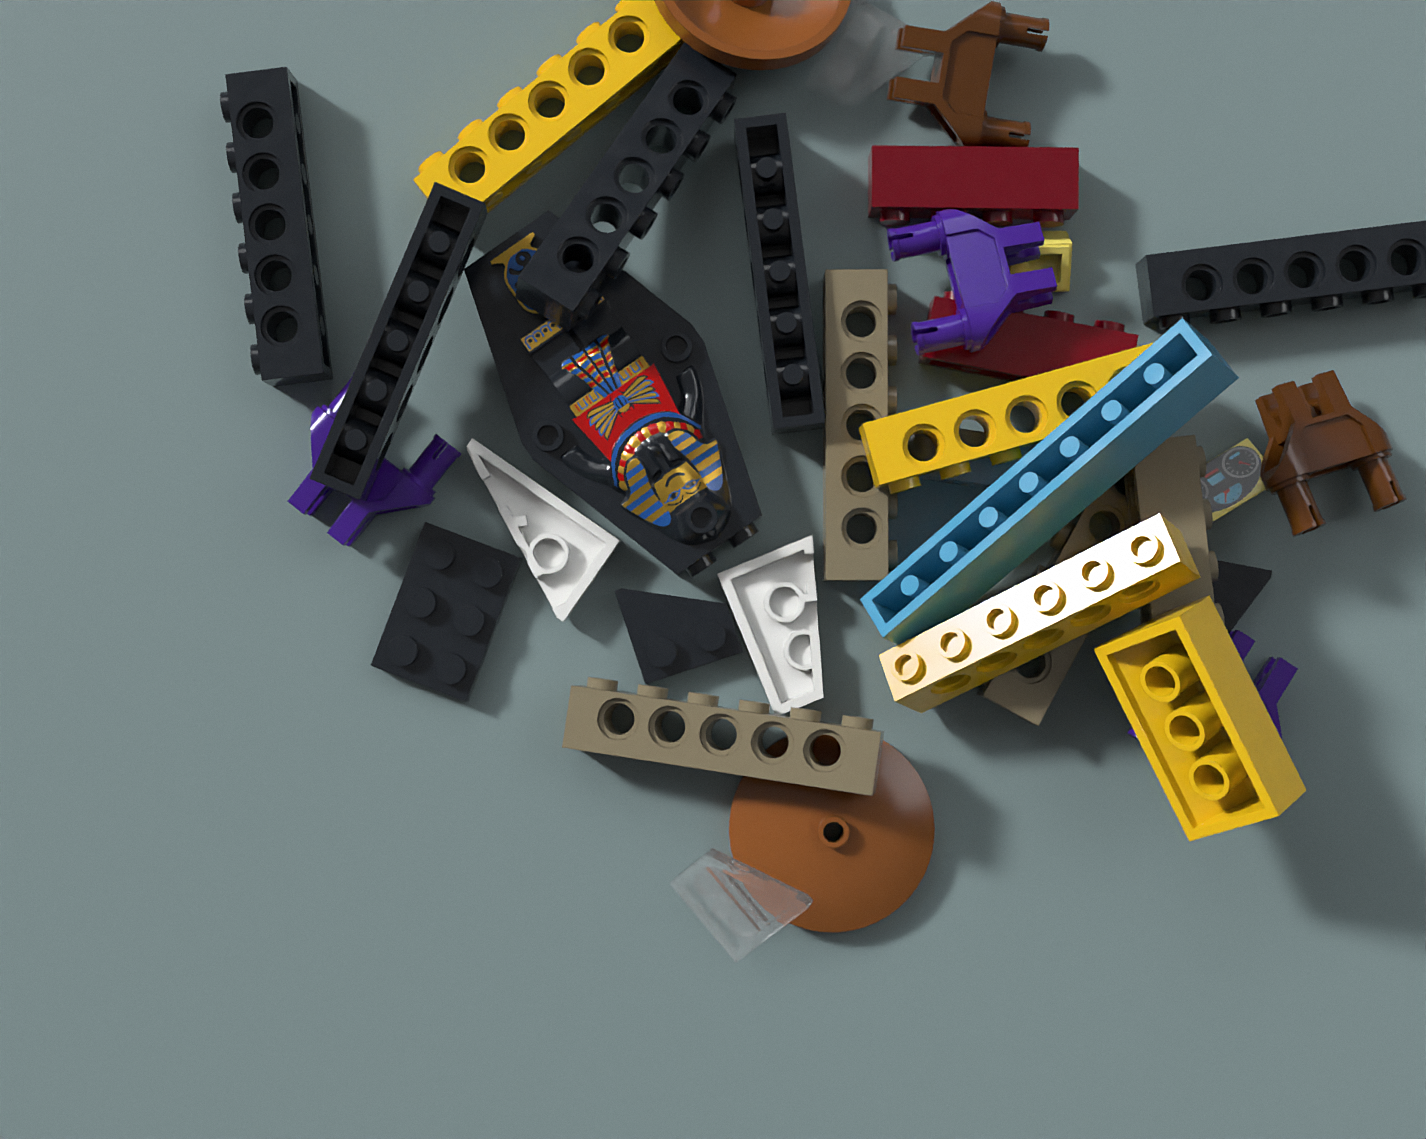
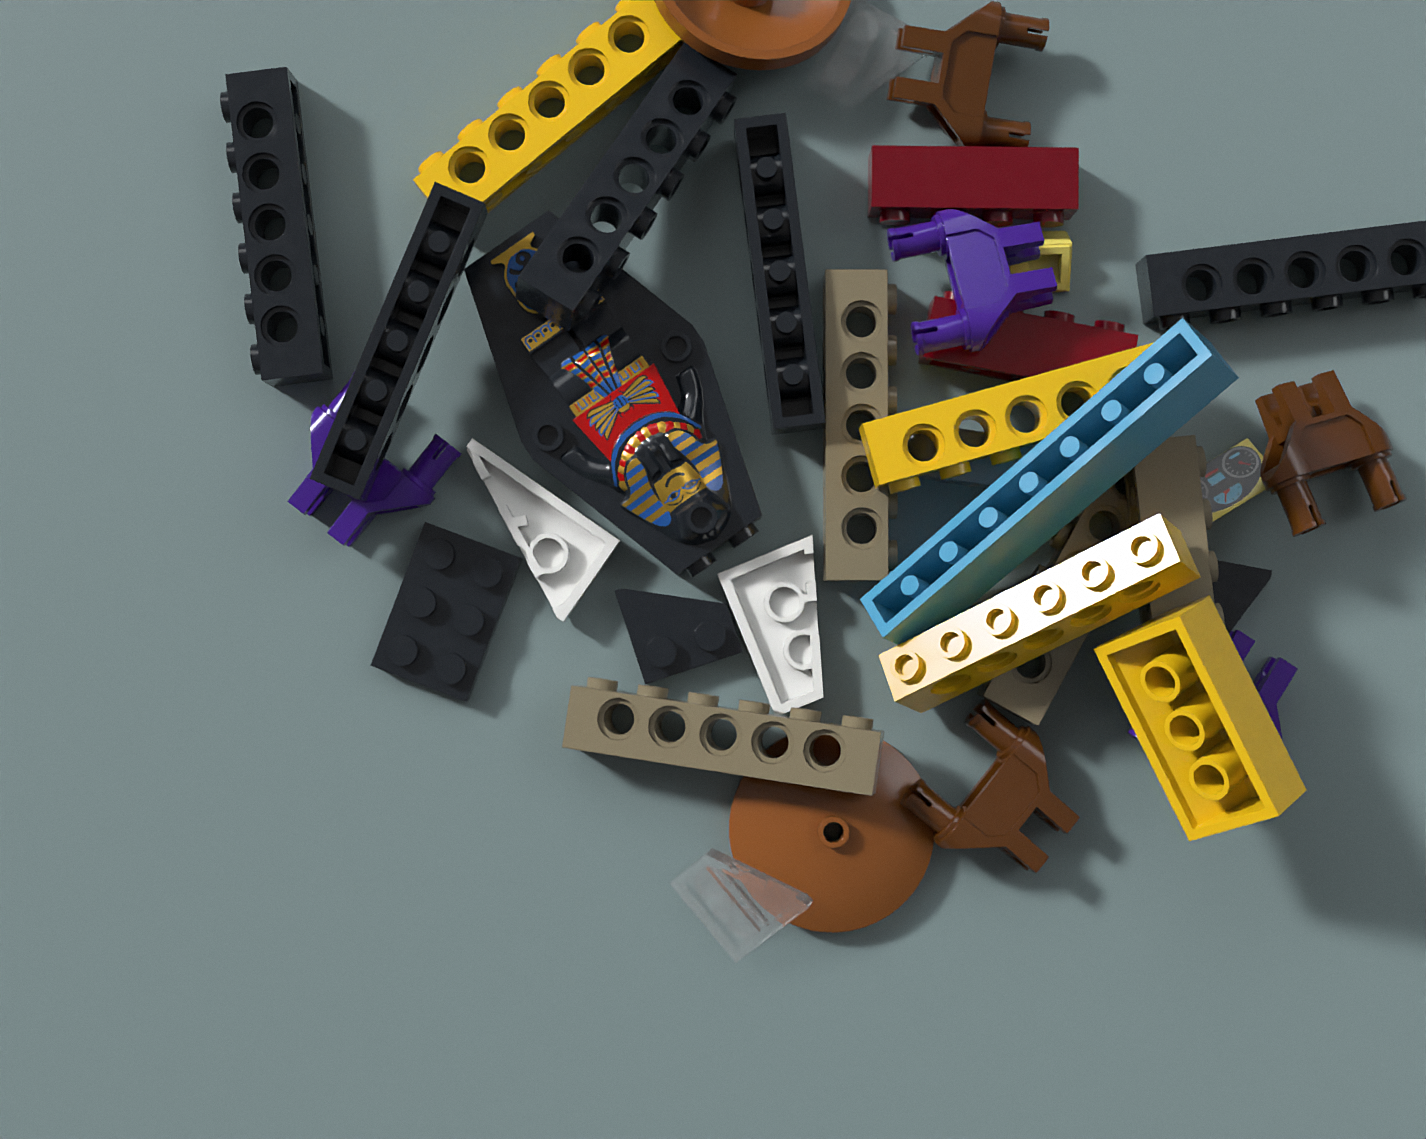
(1001, 798): none -> reddish brown connector

